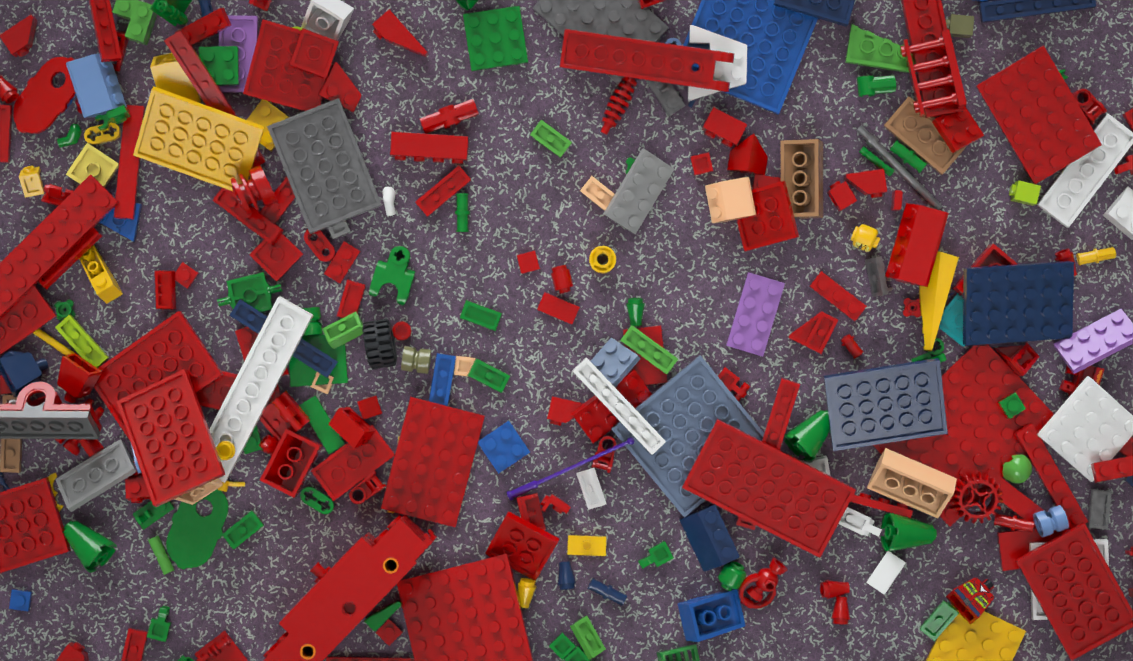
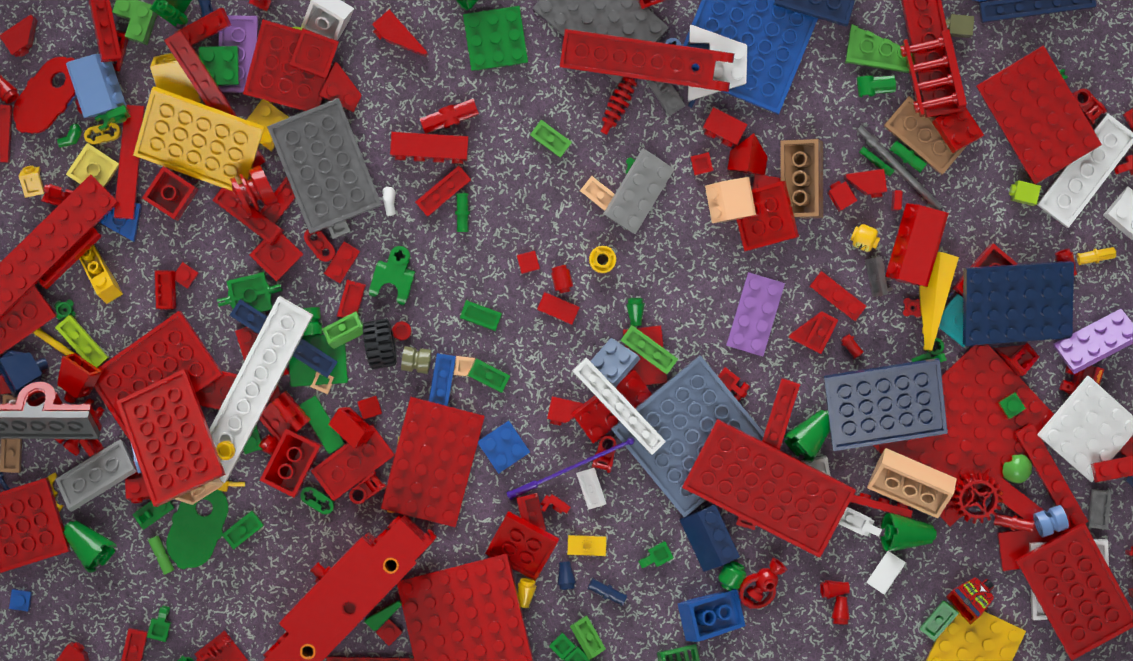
(170, 193): none -> red brick

